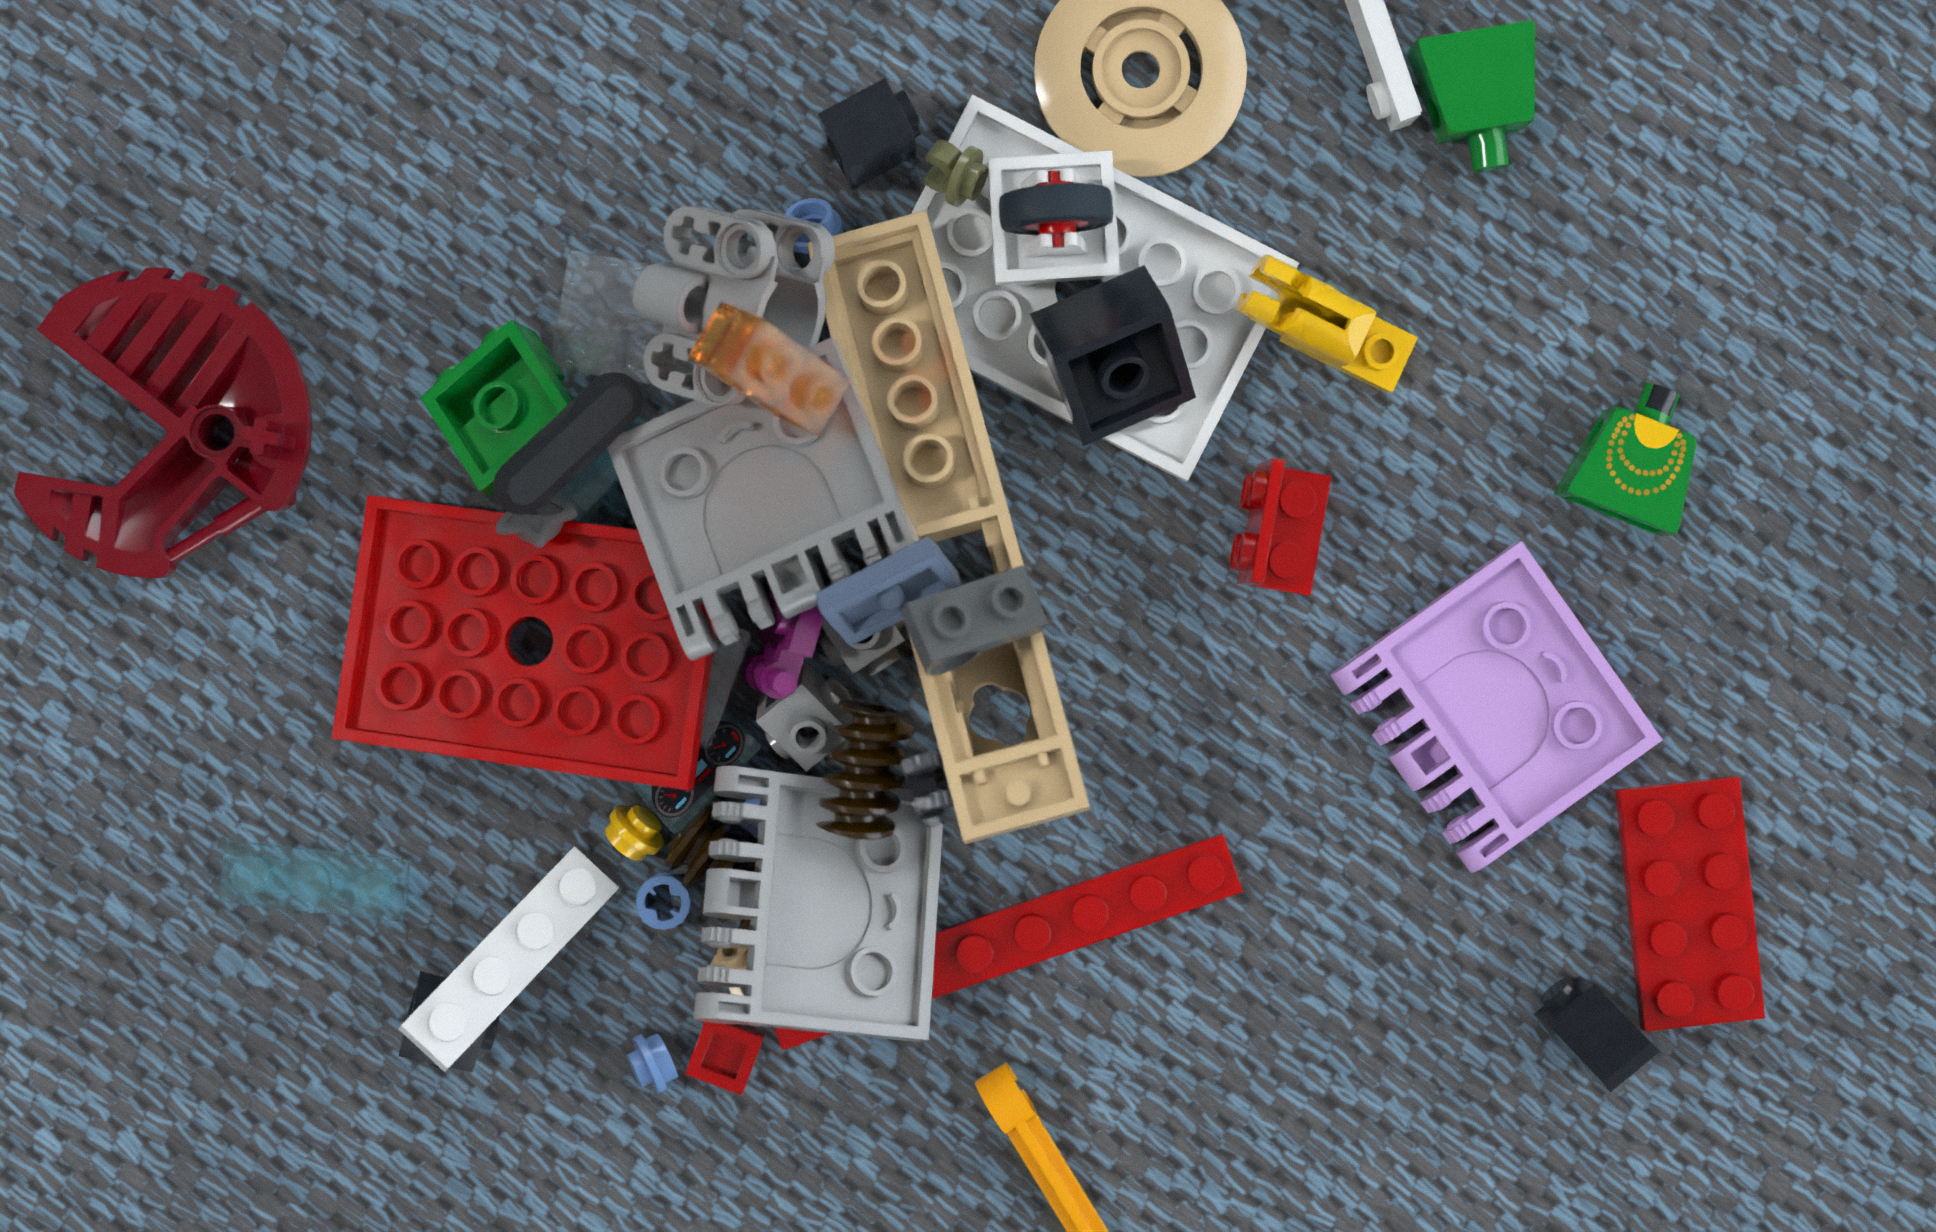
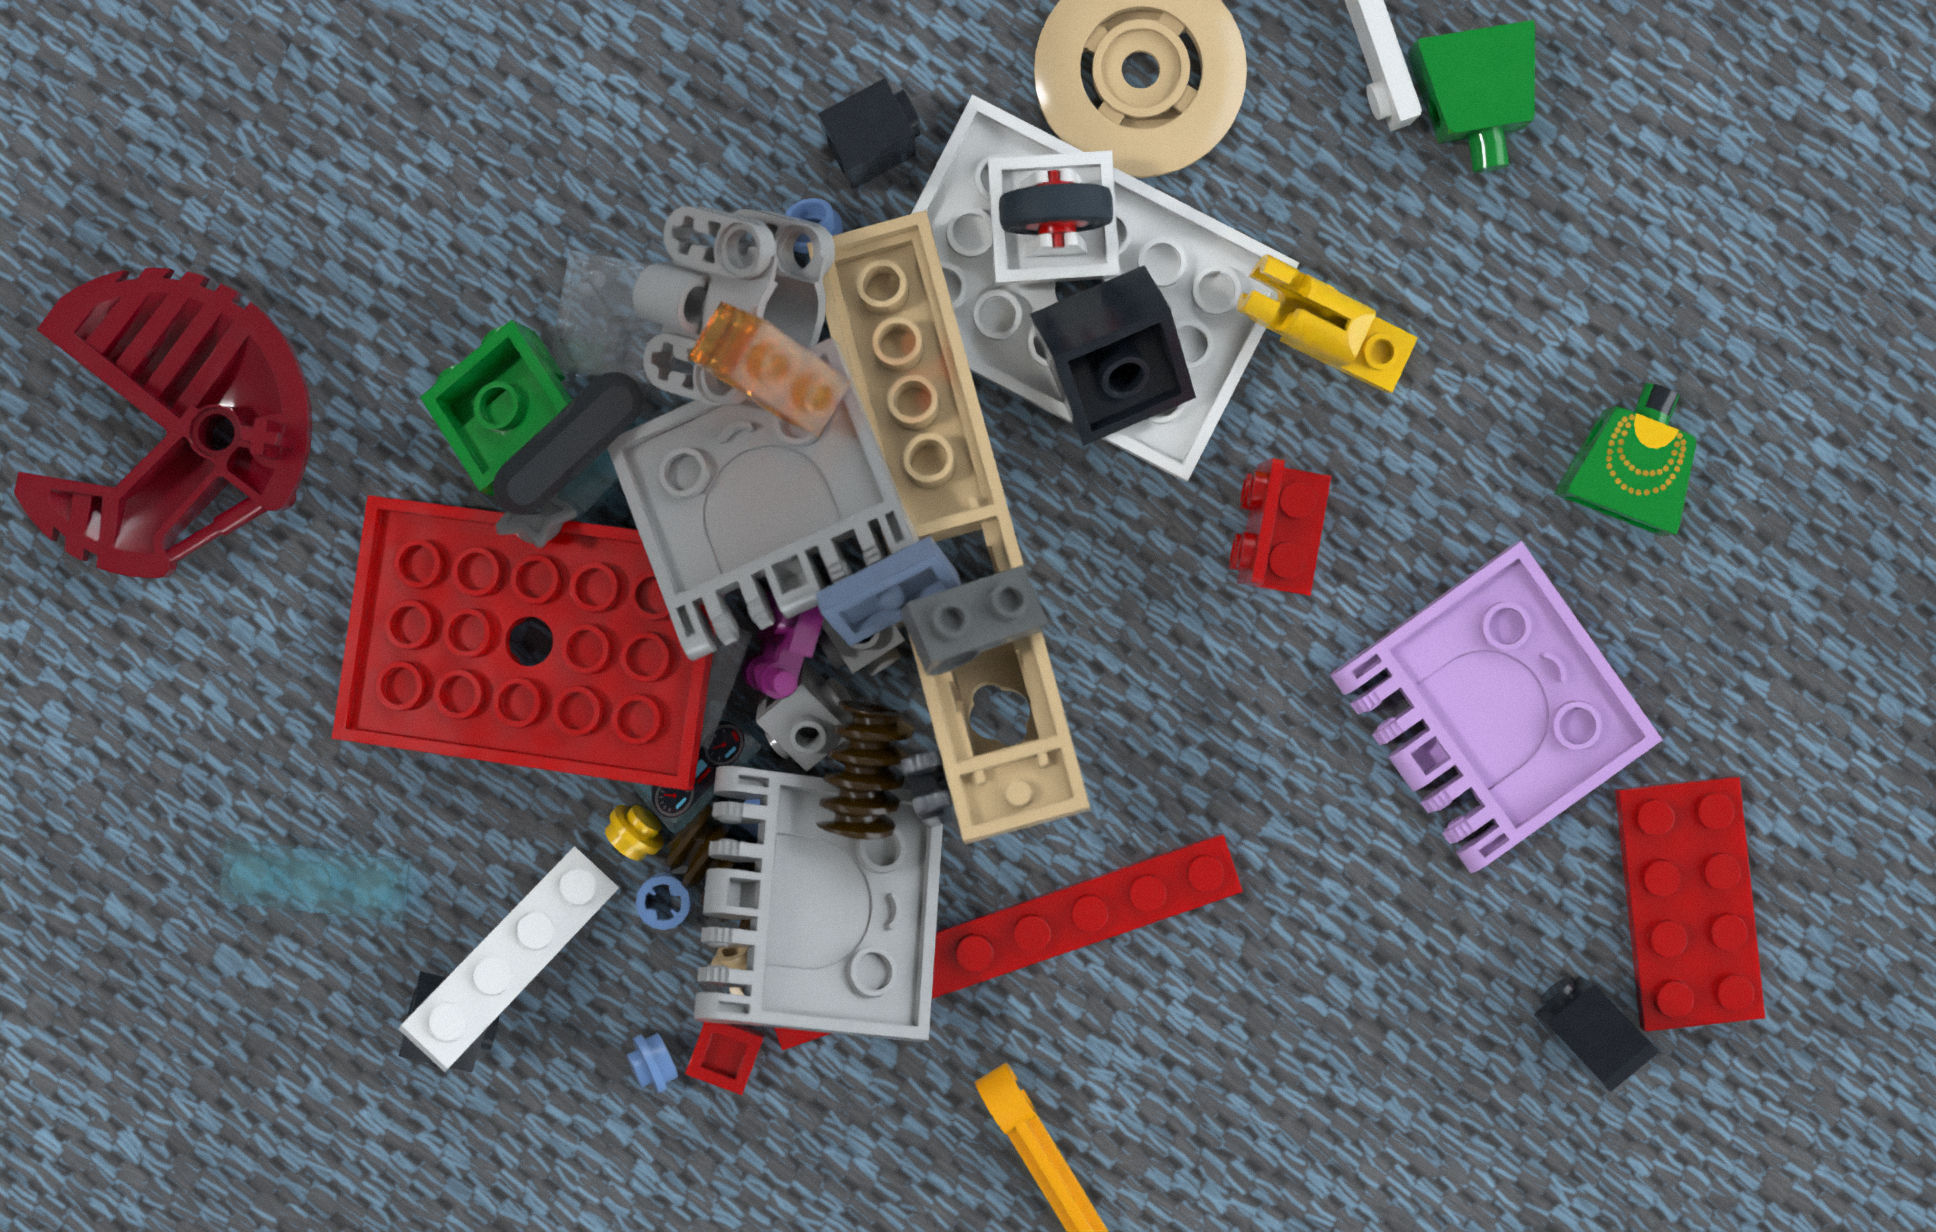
(956, 172): olive plate -> none

